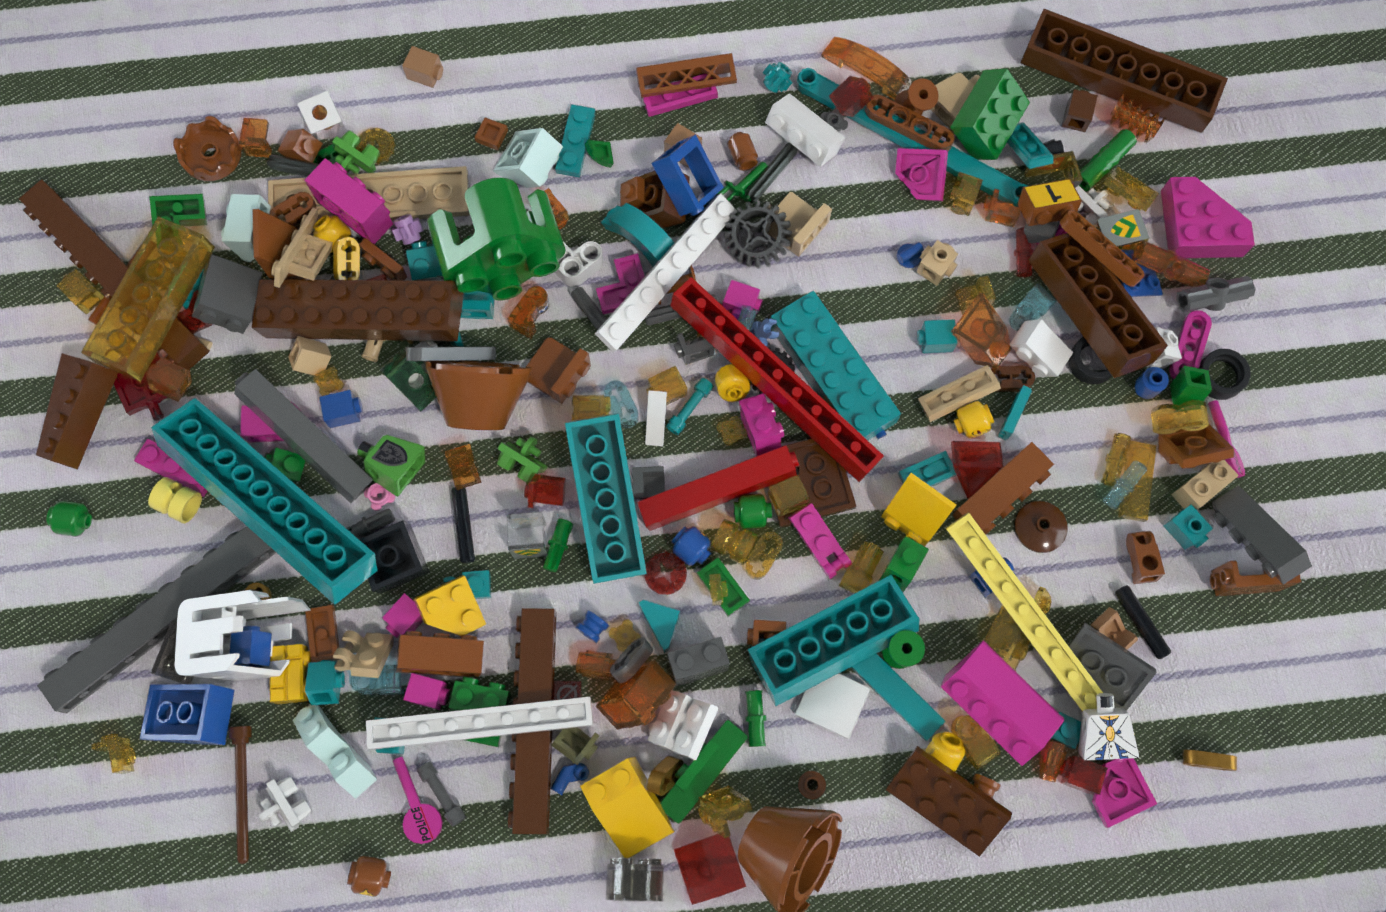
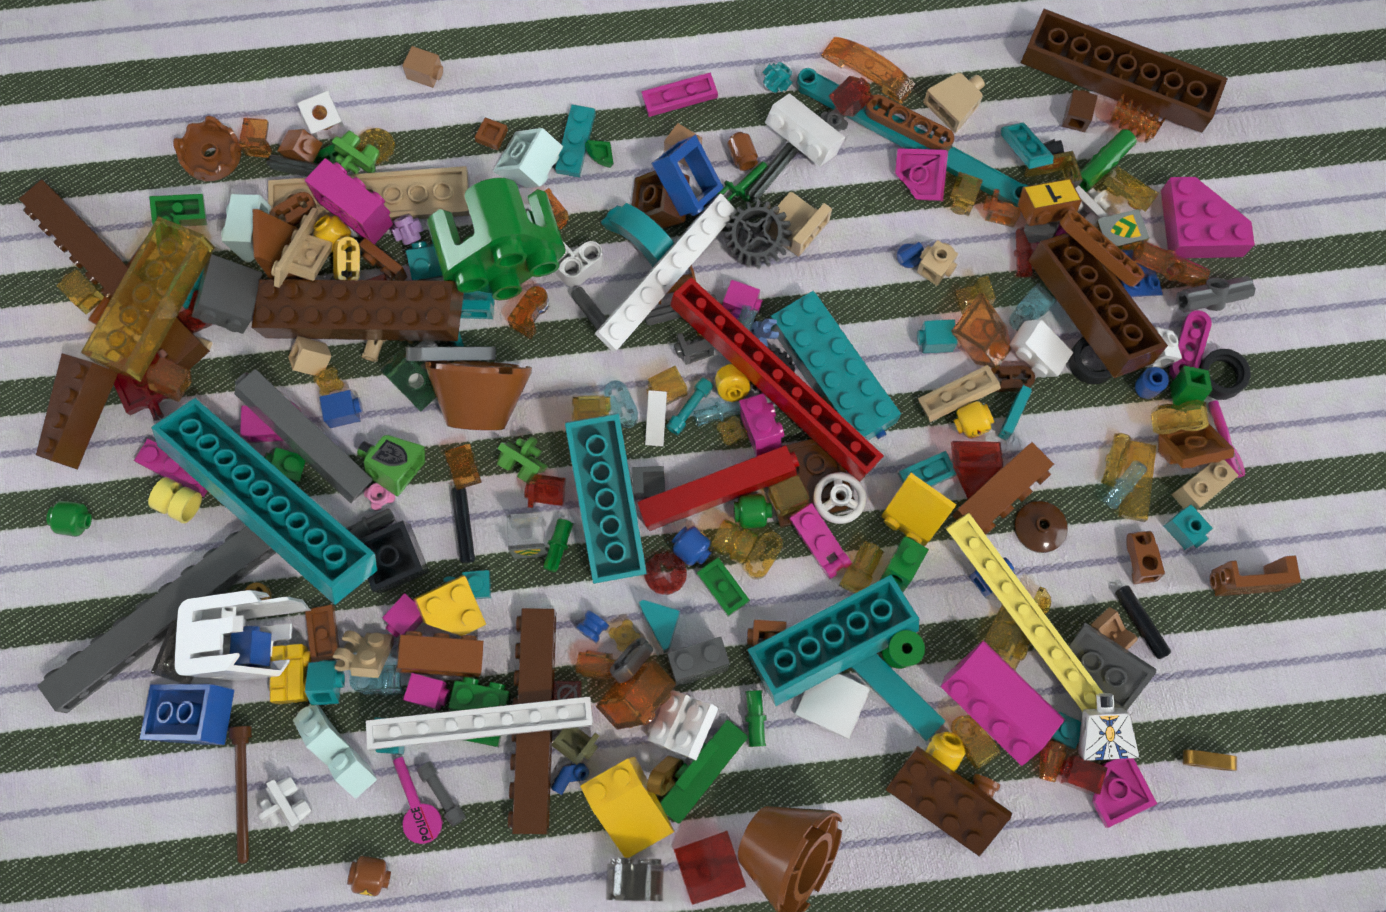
(121, 754): clear yellow bracket -> none
(558, 369): dark orange bracket -> none
(629, 275): dark pink plate -> none
(632, 191): dark orange plate -> none
(685, 70): dark orange fence -> none
(716, 412): none -> clear light blue axle
(718, 589): clear yellow plate -> none
(723, 806): clear yellow bracket -> none
(802, 785): reddish brown plate -> none
(839, 487): none -> white piece
(919, 97): dark orange piece -> none
(990, 114): green brick -> none
(1261, 535): dark grey brick -> none

